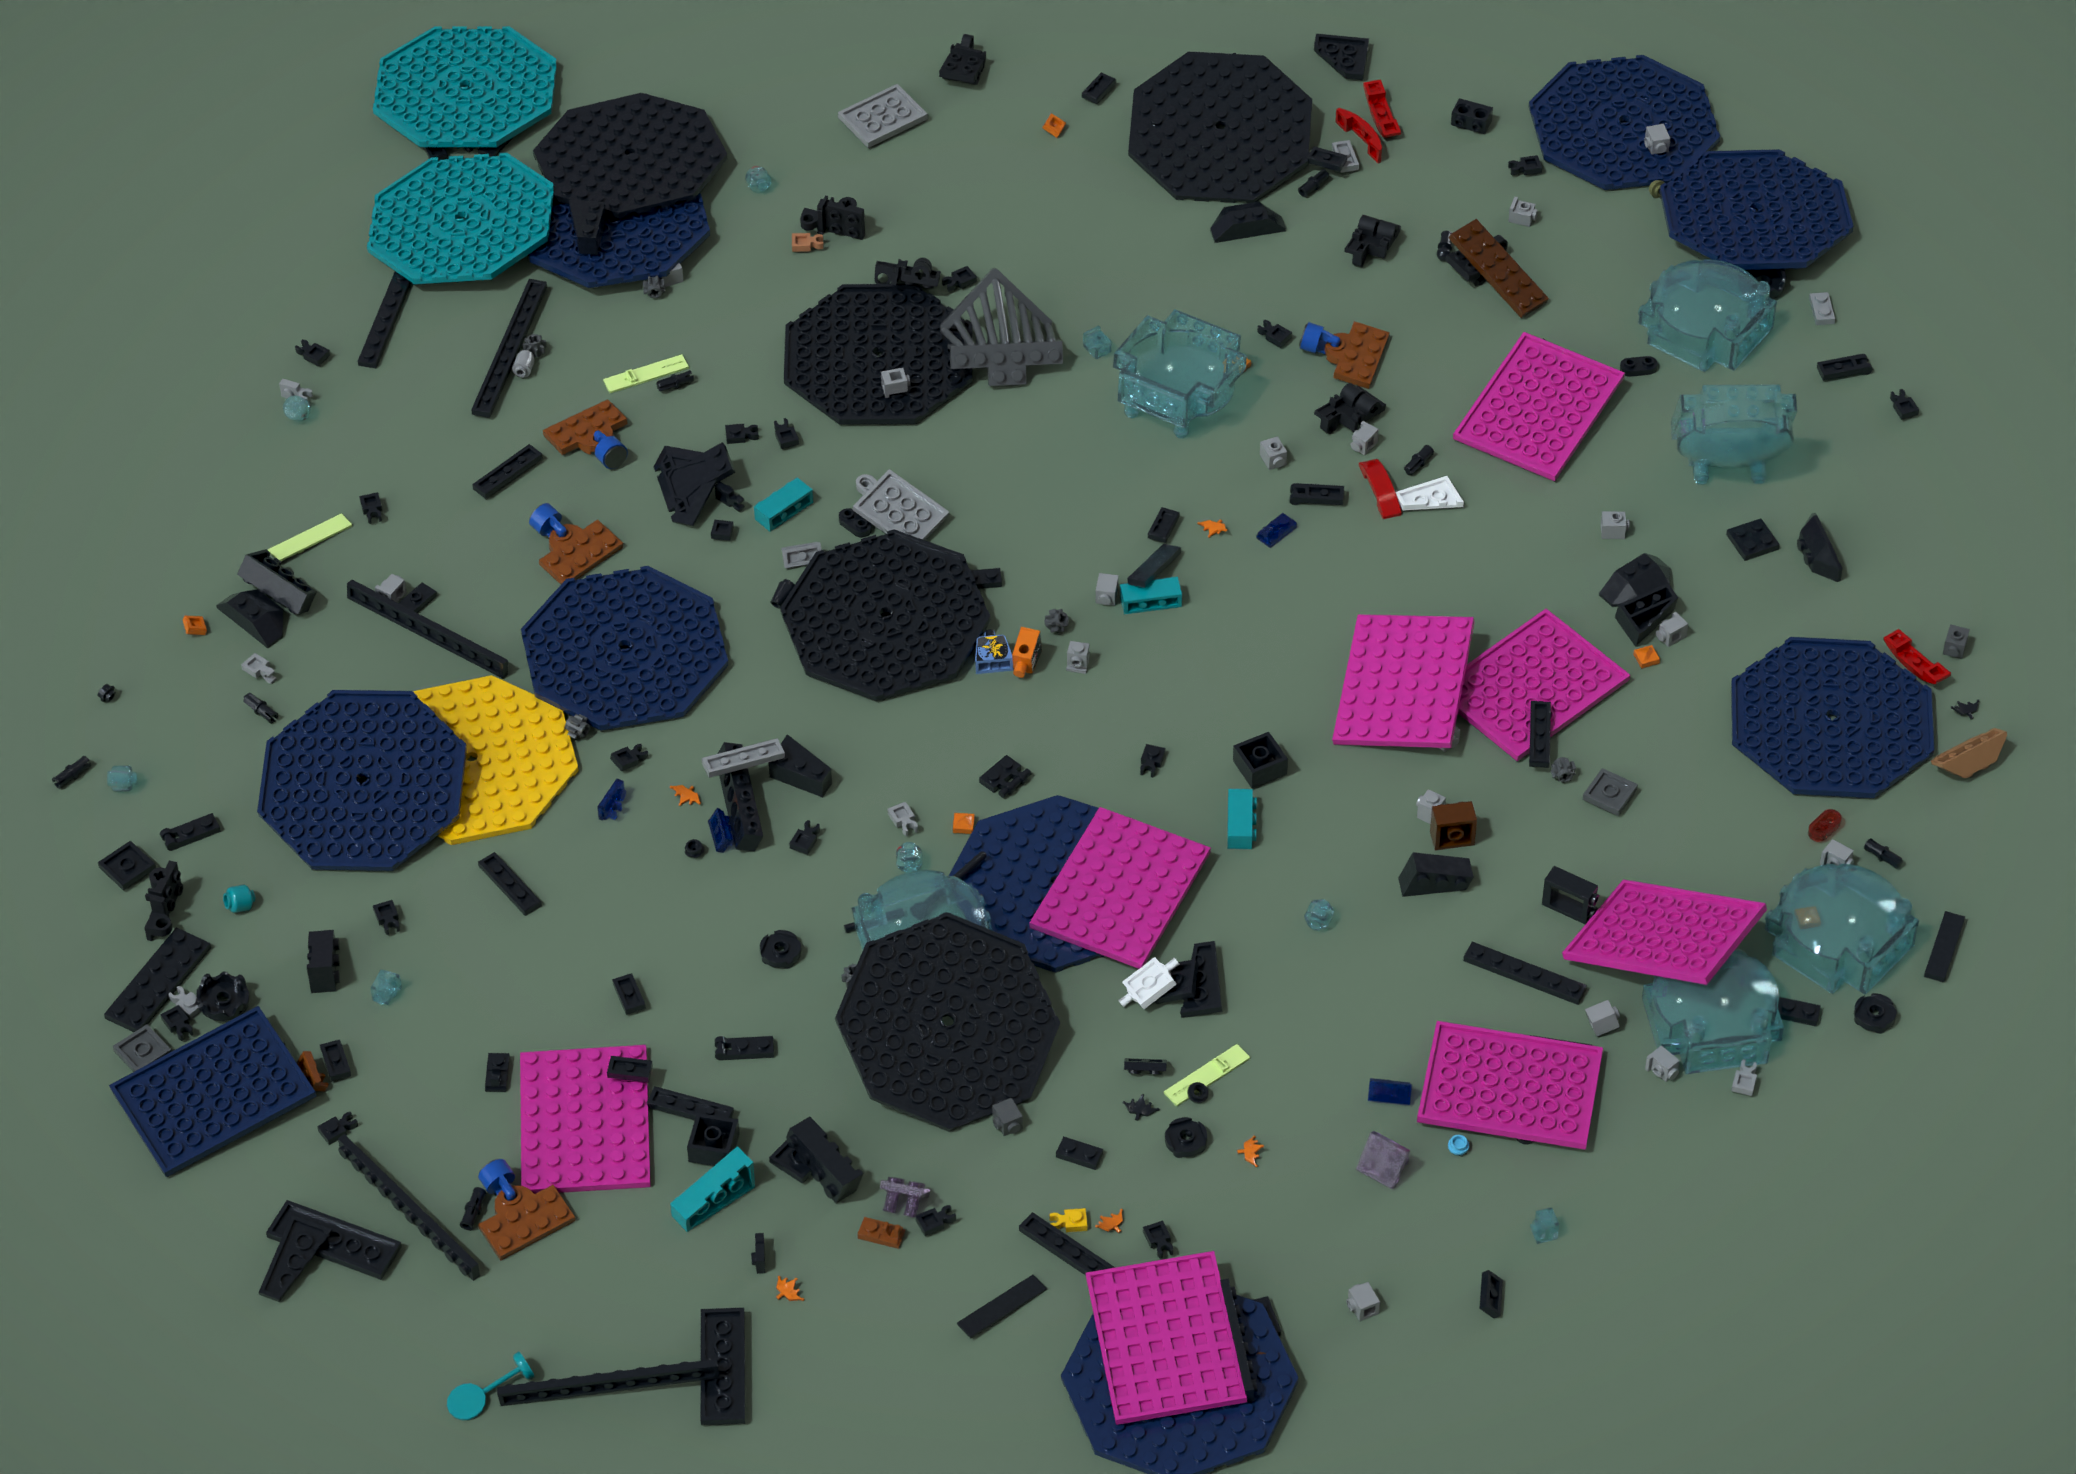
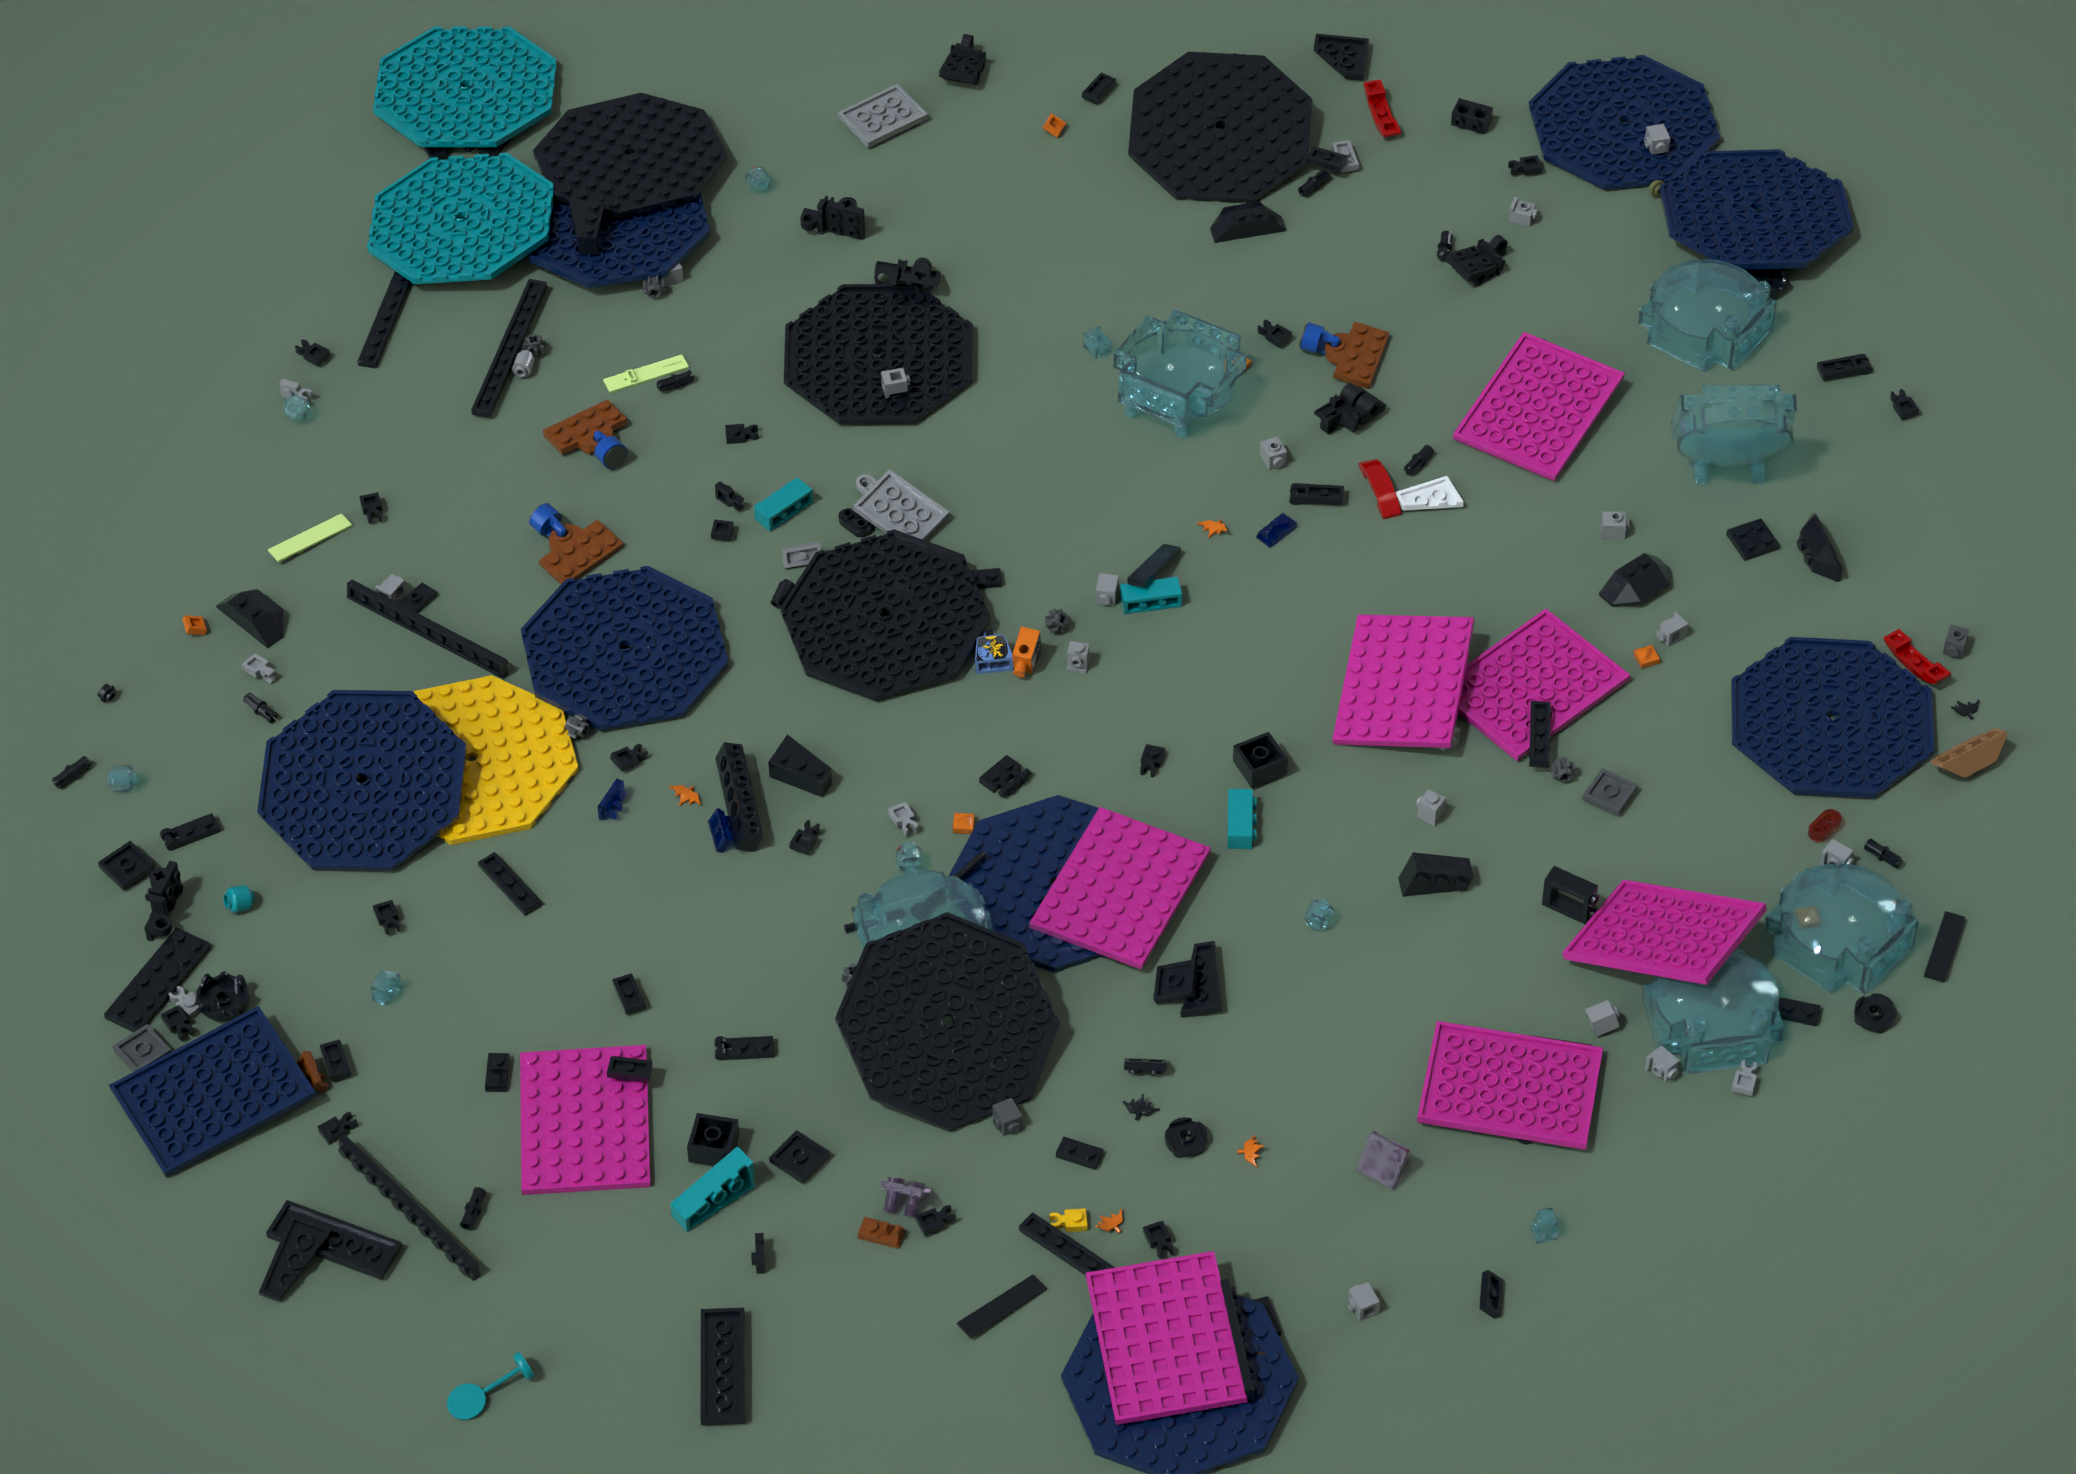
(276, 581): black wedge -> none
(323, 961): black wedge -> none
(507, 471): black plate -> none
(520, 1213): dark orange plate -> none
(608, 1382): black plate -> none
(685, 1105): black plate -> none
(690, 479): black plate -> none
(694, 848): black plate -> none
(743, 758): light grey plate -> none
(784, 958): black plate -> none
(785, 435): black plate -> none
(787, 1289): orange piece -> none
(804, 242): nougat plate -> none
(824, 1160): black wedge -> none
(961, 277): black plate -> none
(1006, 358): dark grey plate -> none
(1149, 983): white plate -> none
(1163, 525): black plate -> none
(1199, 1087): black plate -> none
(1208, 1073): yellowish green piece -> none
(1351, 121): red slope -> none
(1364, 438): light grey brick -> none
(1371, 238): black plate -> none
(1389, 1091): clear blue plate -> none
(1453, 825): reddish brown brick -> none
(1458, 1145): medium azure plate -> none
(1498, 268): reddish brown plate -> none
(1525, 973): black plate -> none
(1638, 366): black plate -> none
(1645, 612): black wedge -> none
(1822, 308): light grey plate -> none

